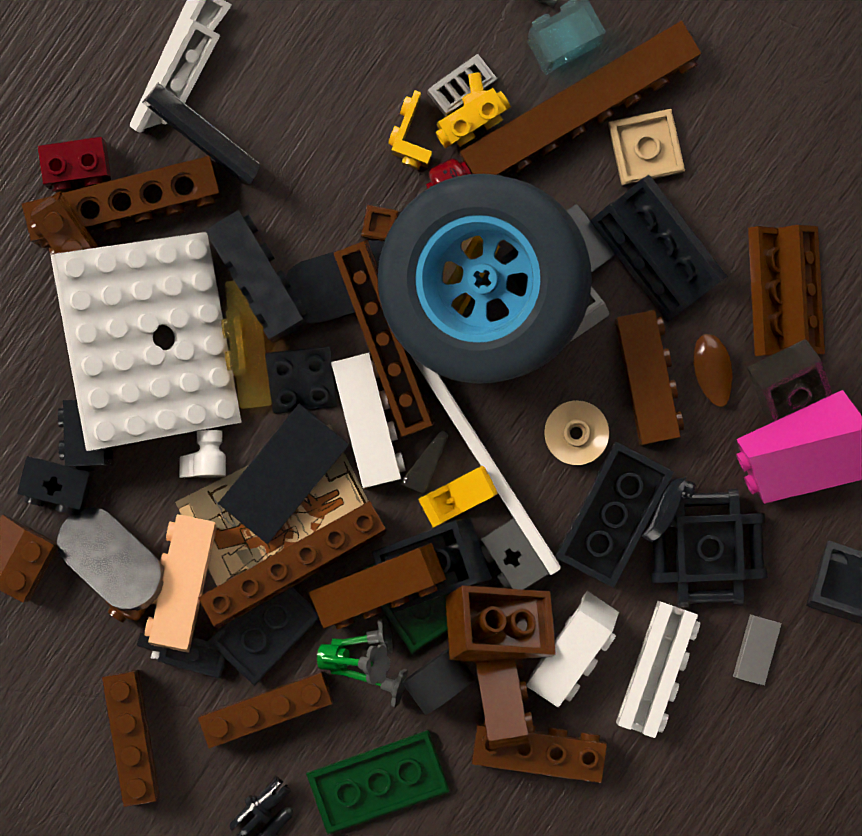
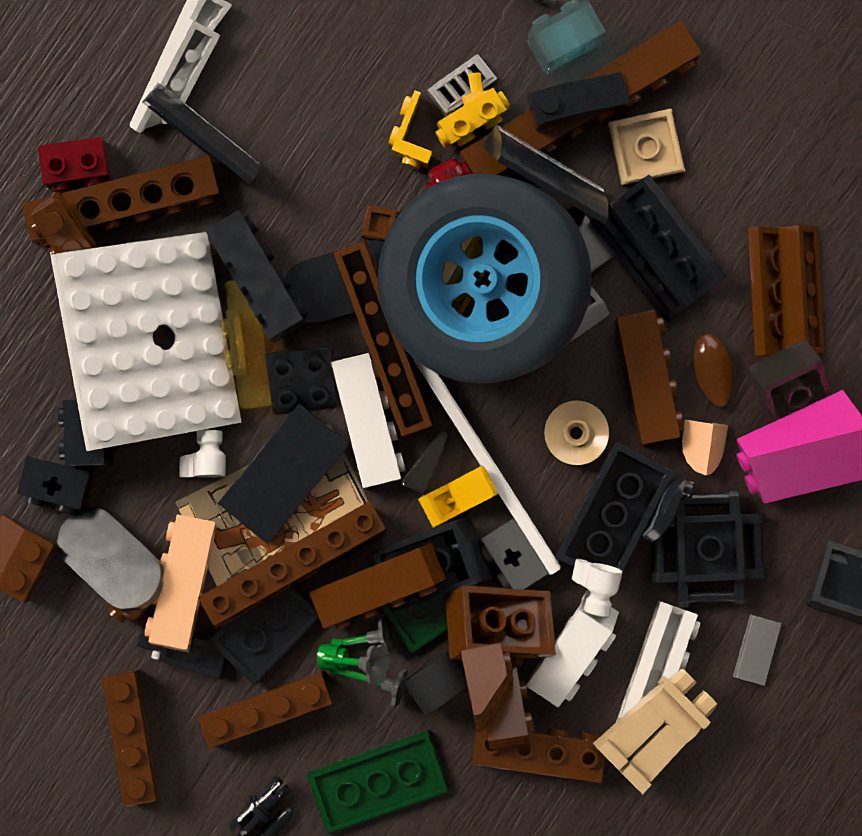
(487, 680): none -> reddish brown slope
(547, 173): none -> black slope
(576, 99): none -> black slope
(602, 583): none -> white piece
(656, 729): none -> tan hips
(703, 445): none -> light nougat brick

